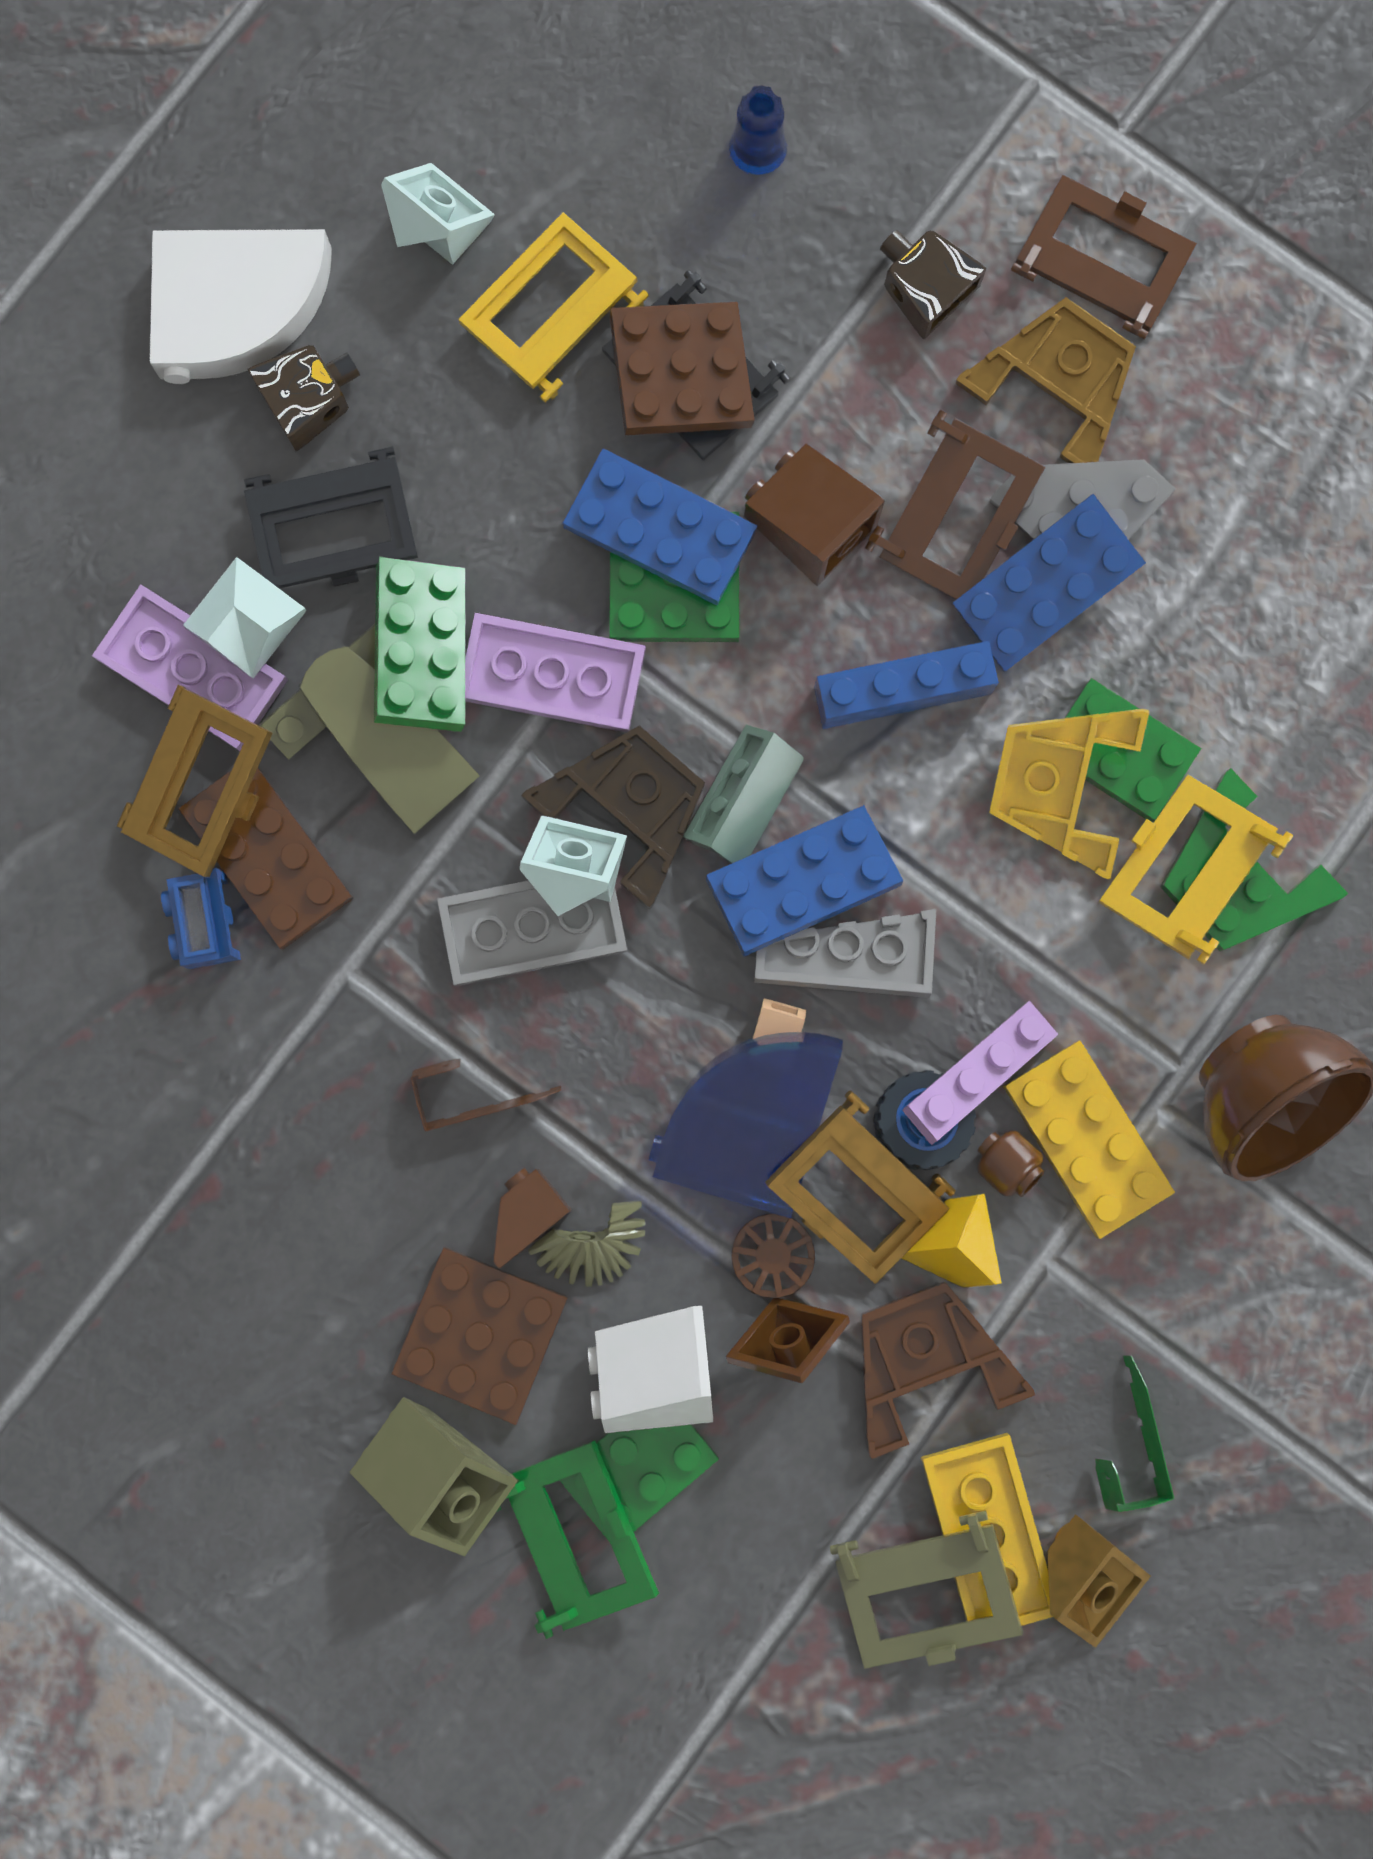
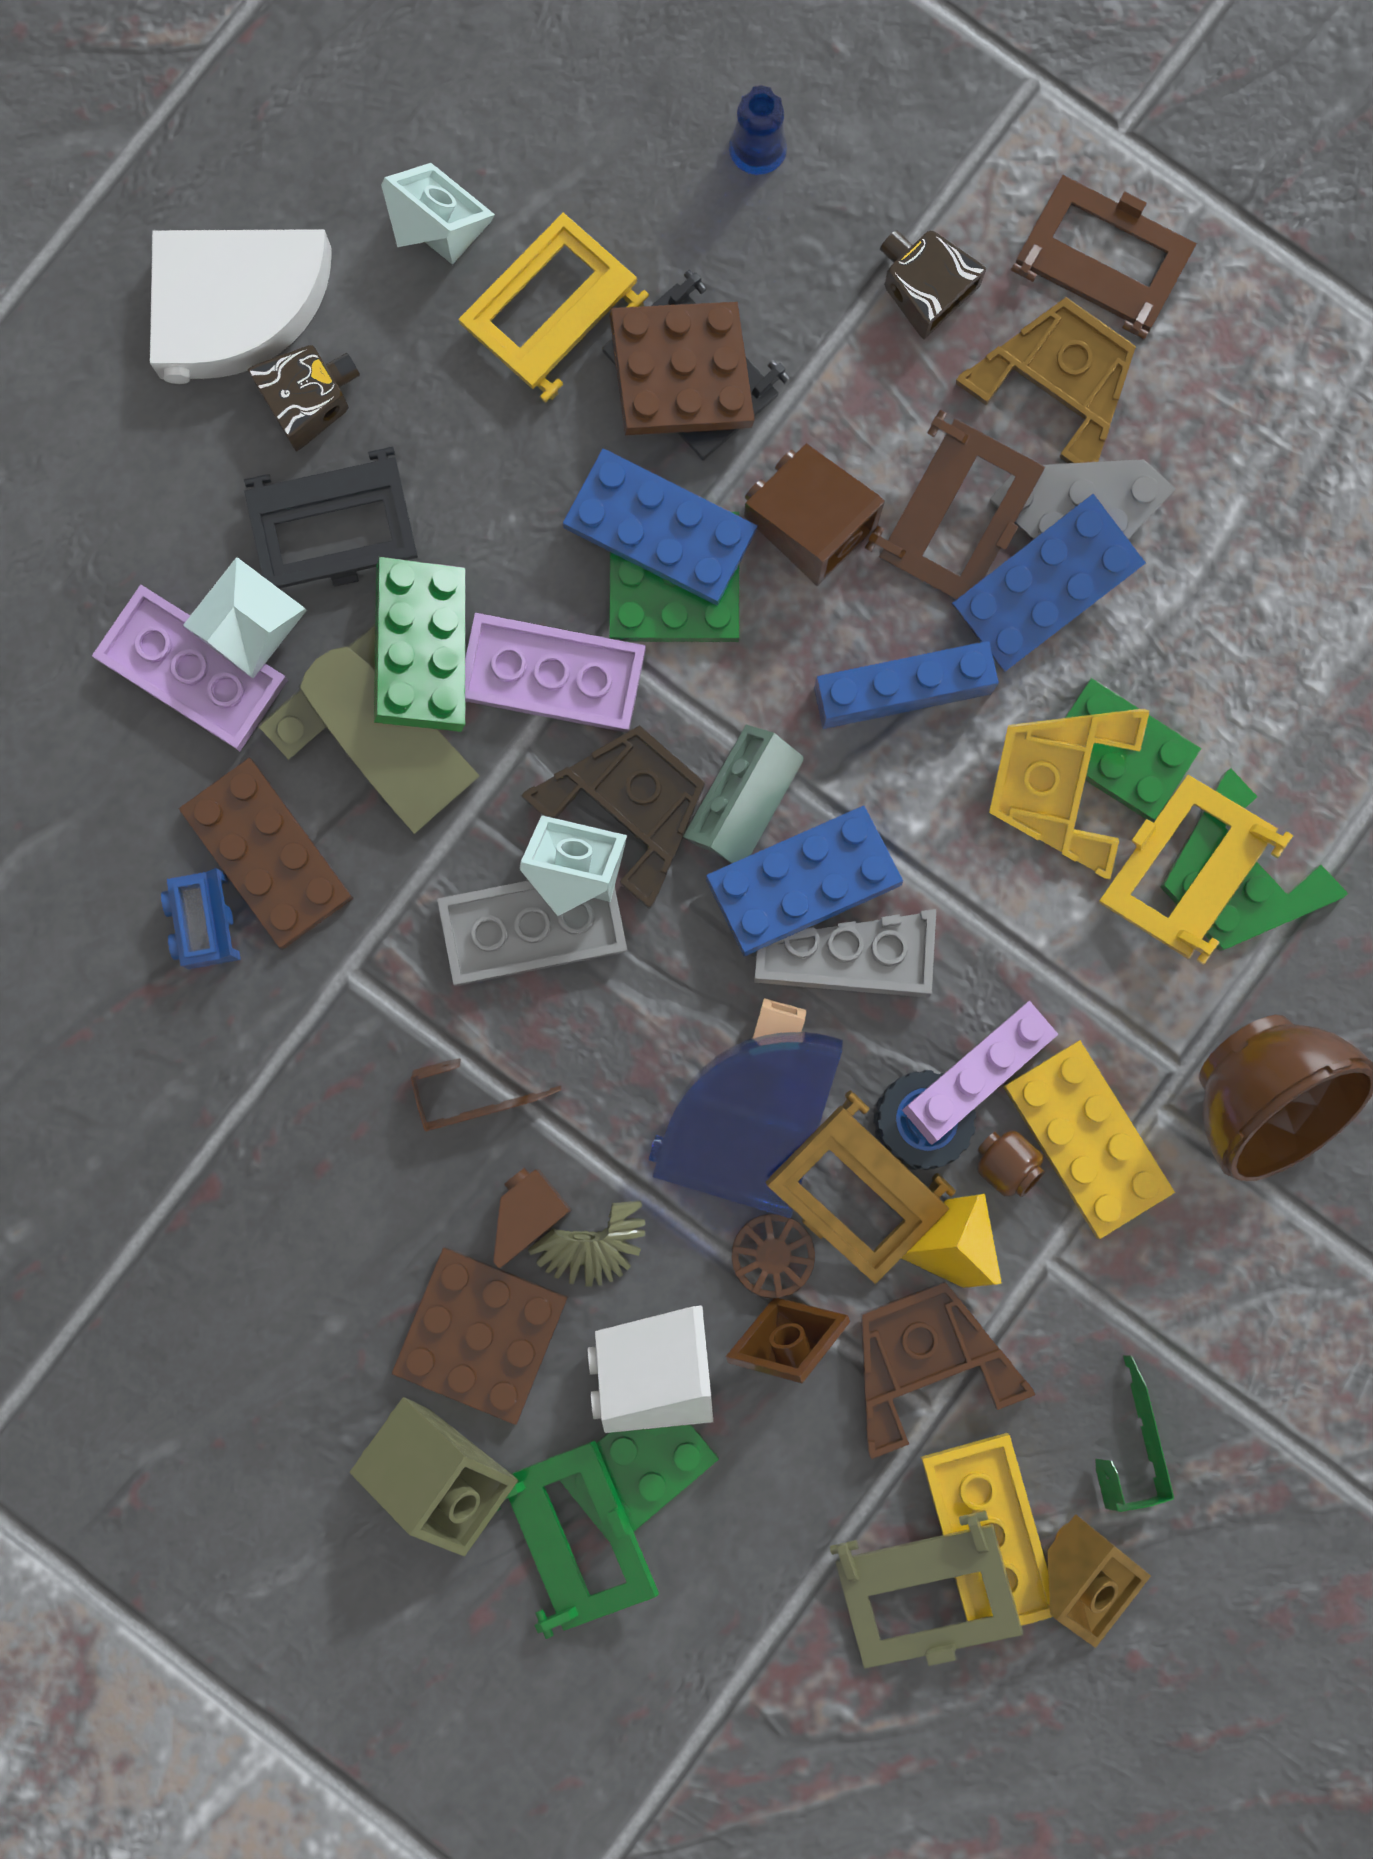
(170, 769): pearl gold piece -> none

